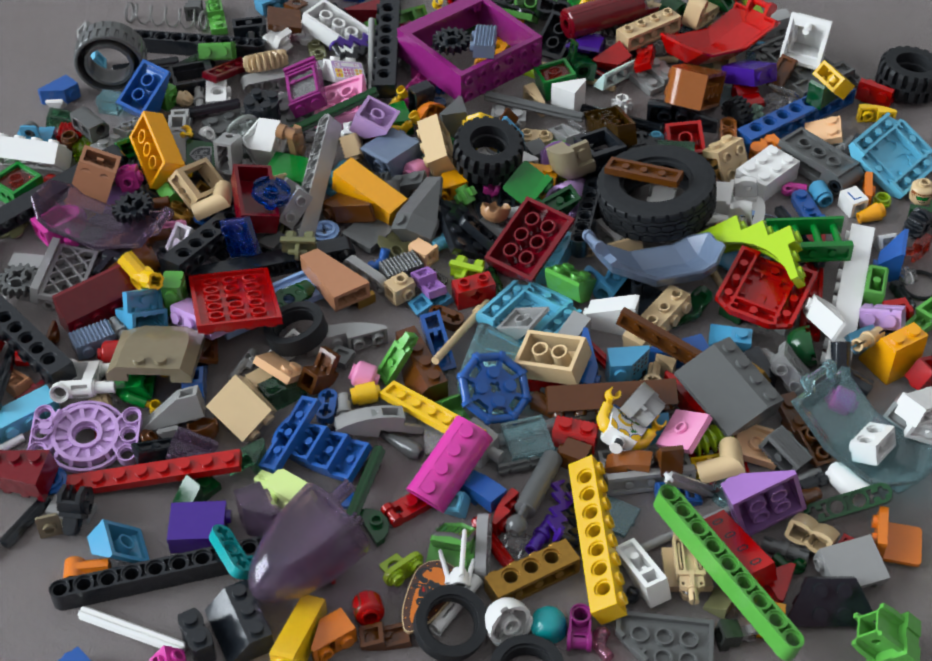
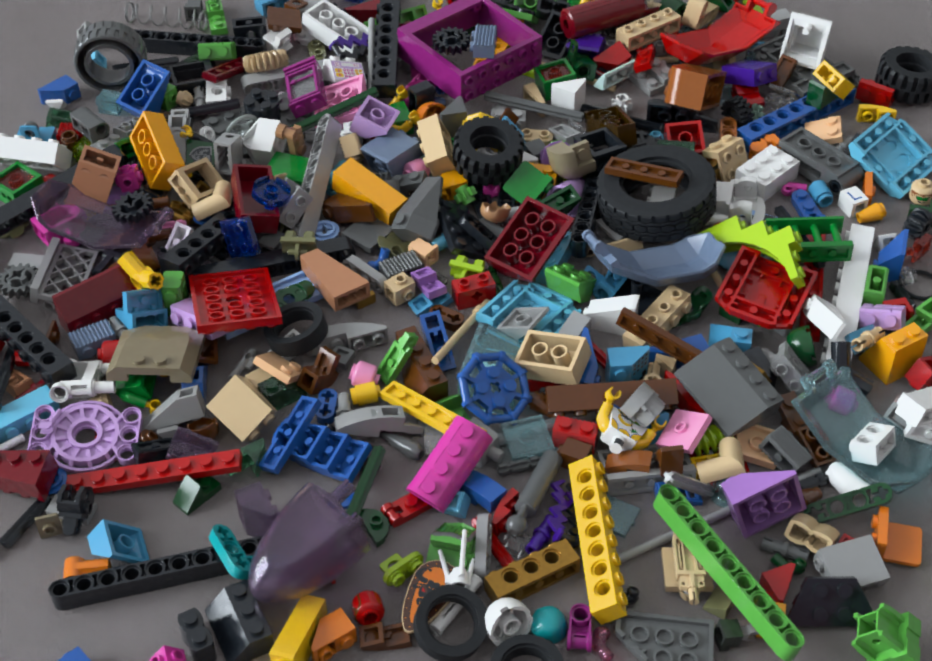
(129, 629): white axle -> none
(167, 190): bright green slope -> none
(192, 523): dark purple brick -> none
(281, 485): yellowish green hinge -> none
(644, 573): white slope -> none
(743, 547): red brick -> none
(884, 198): lime plate -> none

